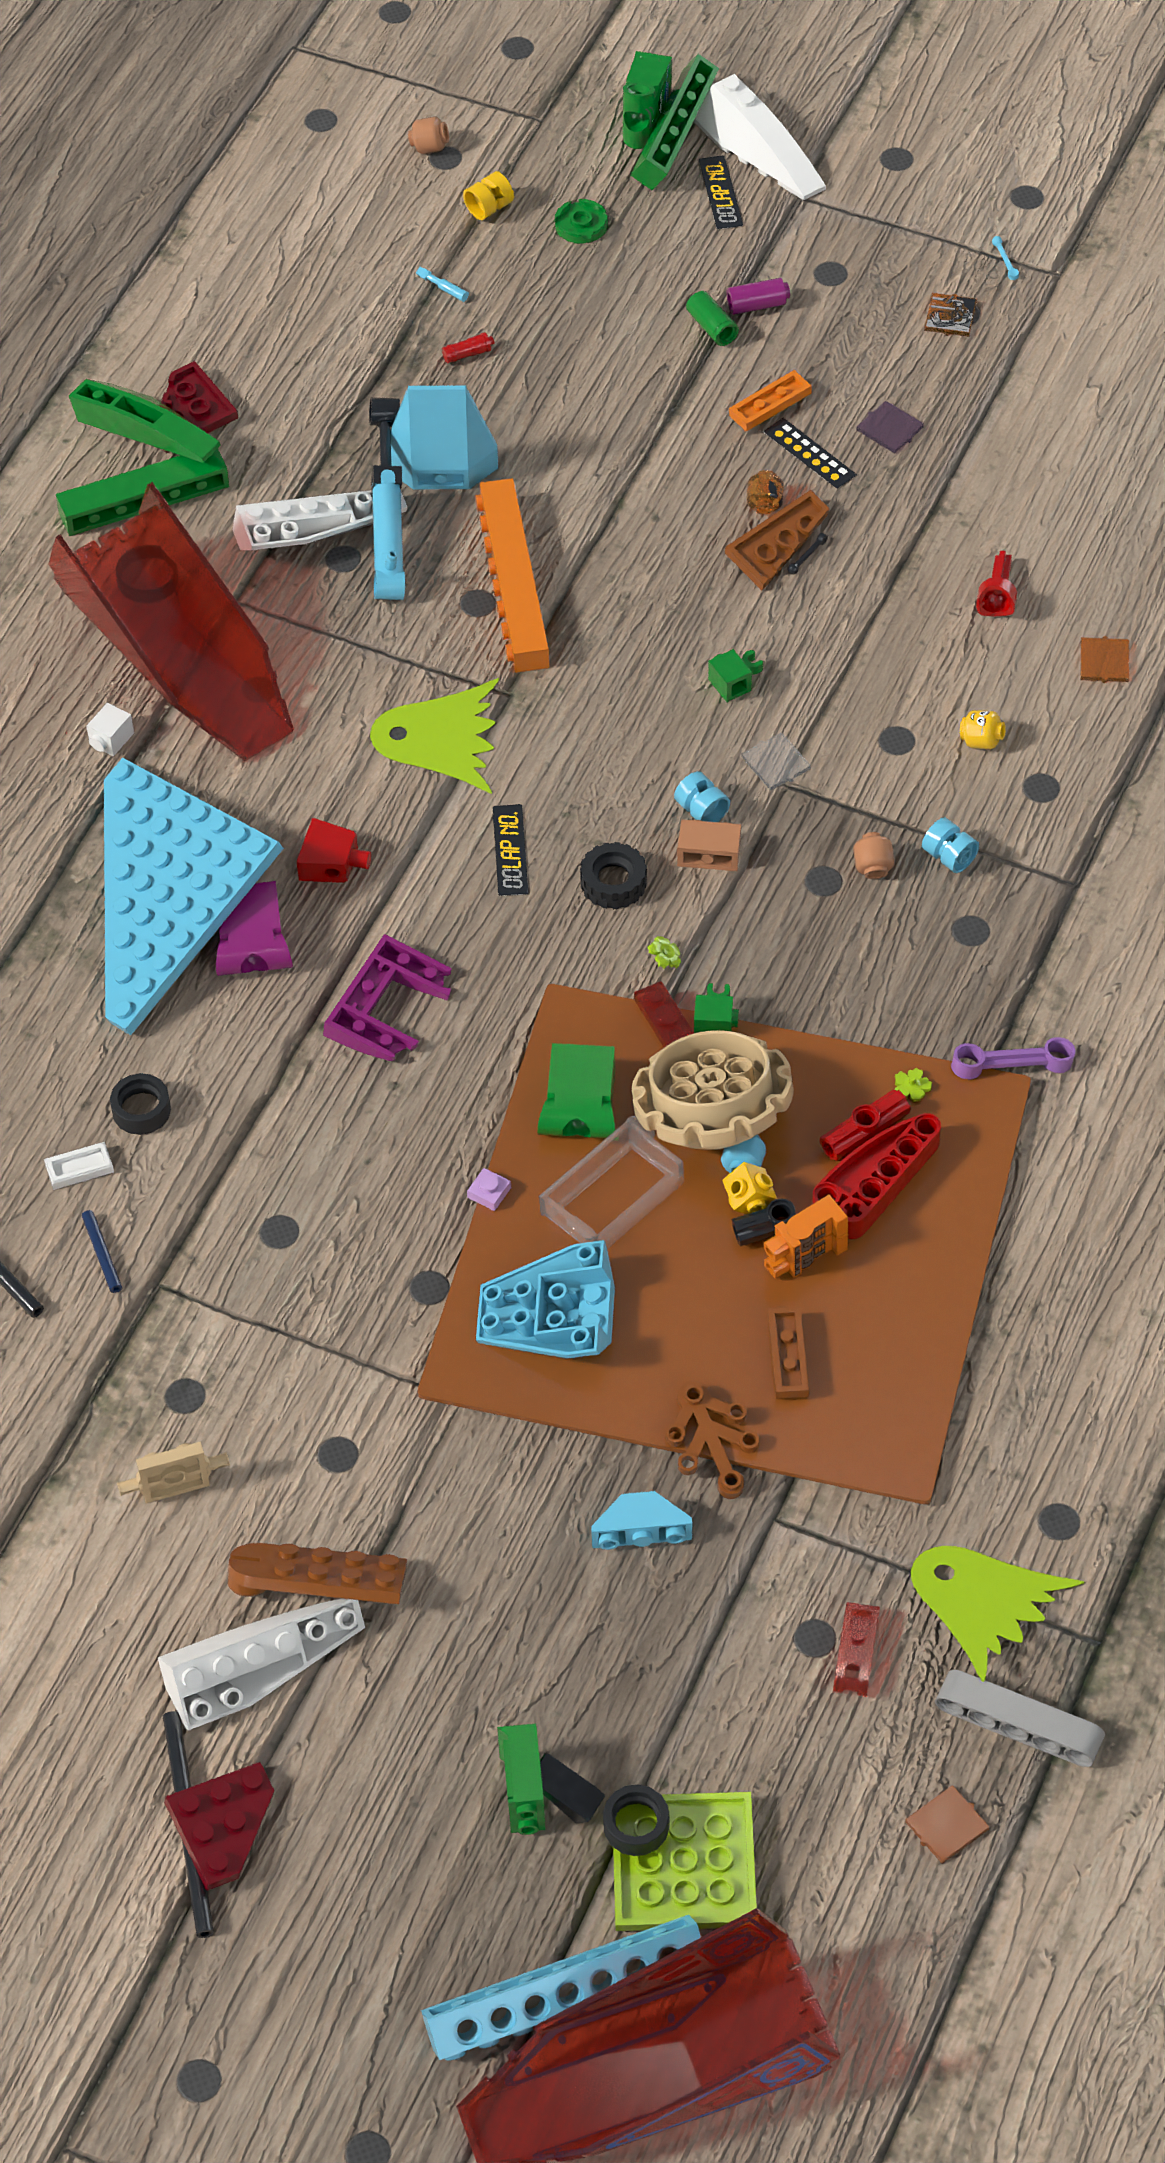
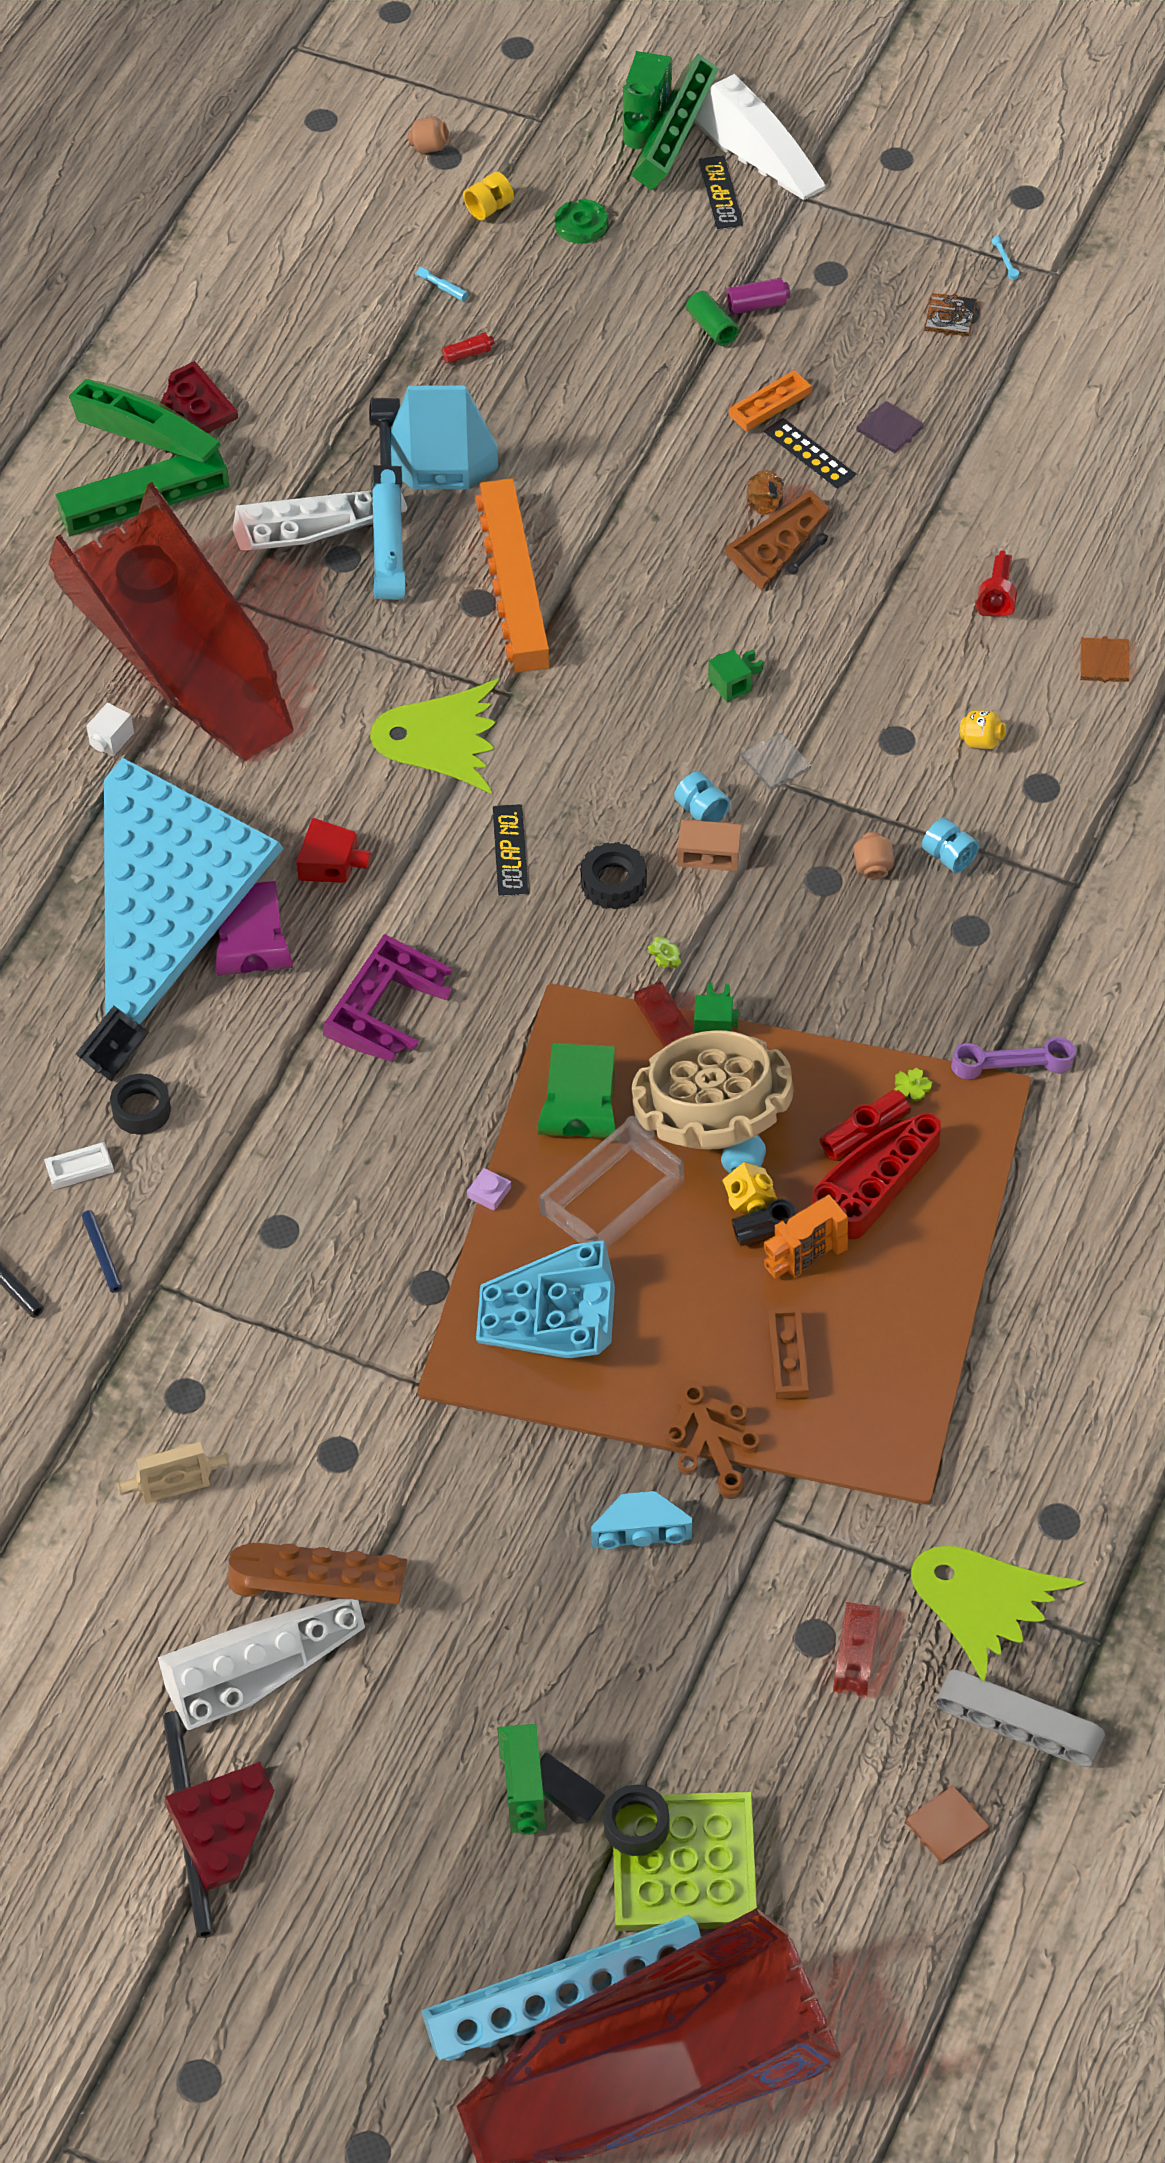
(112, 1043): none -> black hinge

